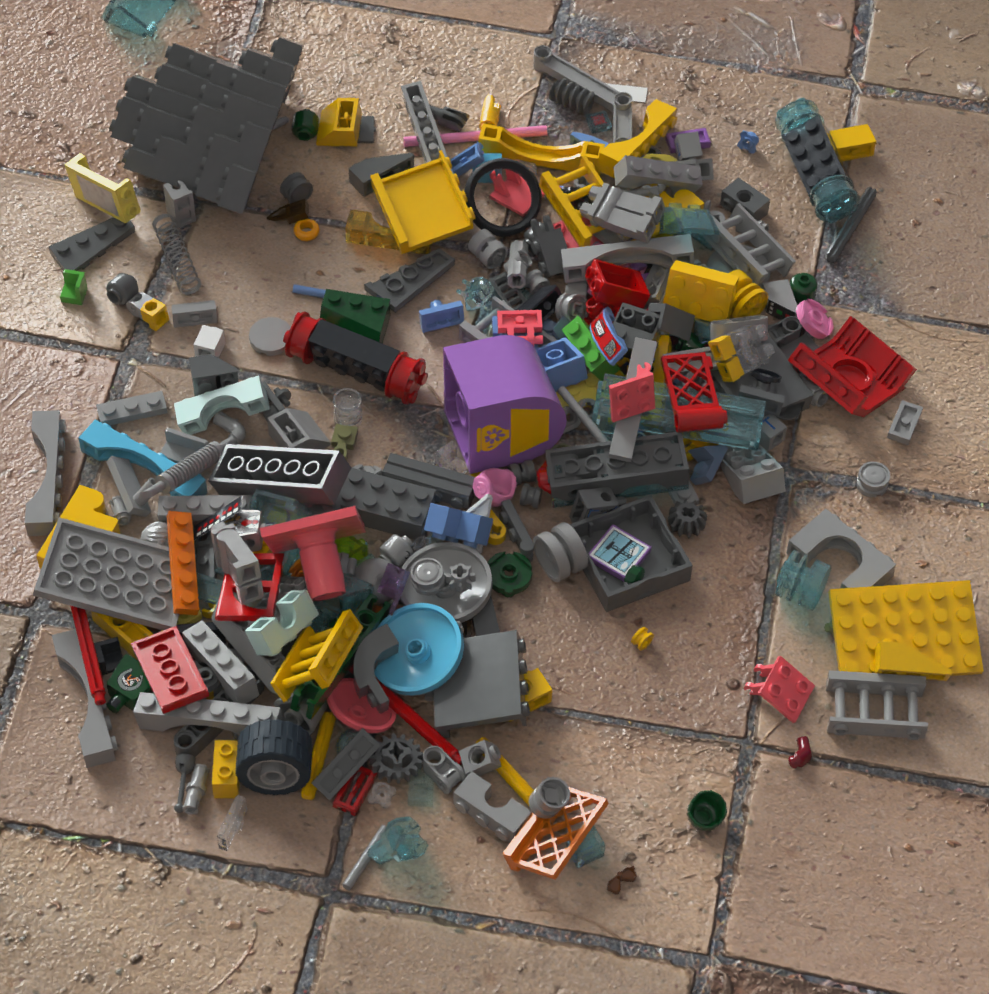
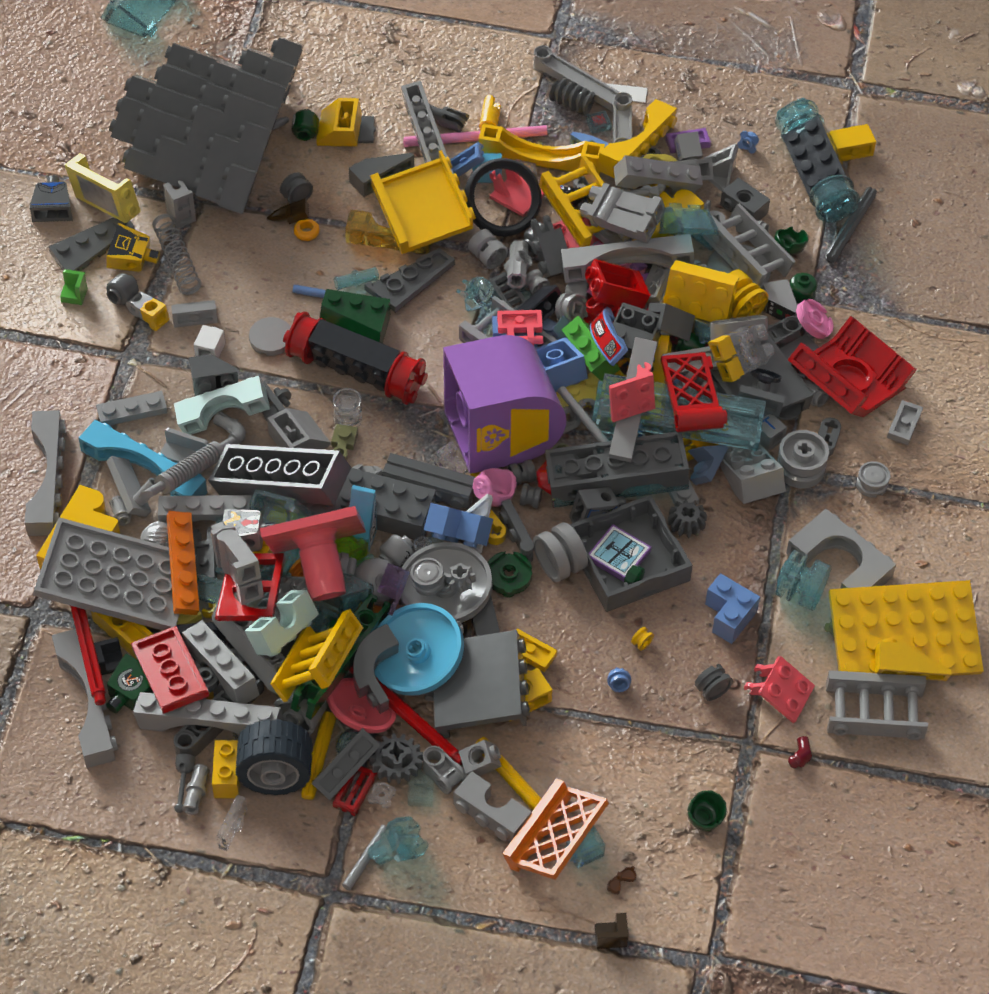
(50, 201): none -> dark grey torso
(130, 250): none -> yellow torso
(220, 516): black sticker -> none
(356, 278): none -> clear light blue pin
(365, 502): none -> medium azure slope
(441, 315): medium blue tile -> none
(537, 653): none -> yellow plate
(549, 797): light grey wheel -> none
(612, 933): none -> dark brown panel
(619, 679): none -> medium blue plate
(713, 682): none -> dark grey wheel
(723, 166): none -> light grey slope
(734, 607): none -> medium blue brick
(792, 241): none -> dark green hair
(803, 458): none -> light grey wheel
(833, 437): none -> dark grey beam

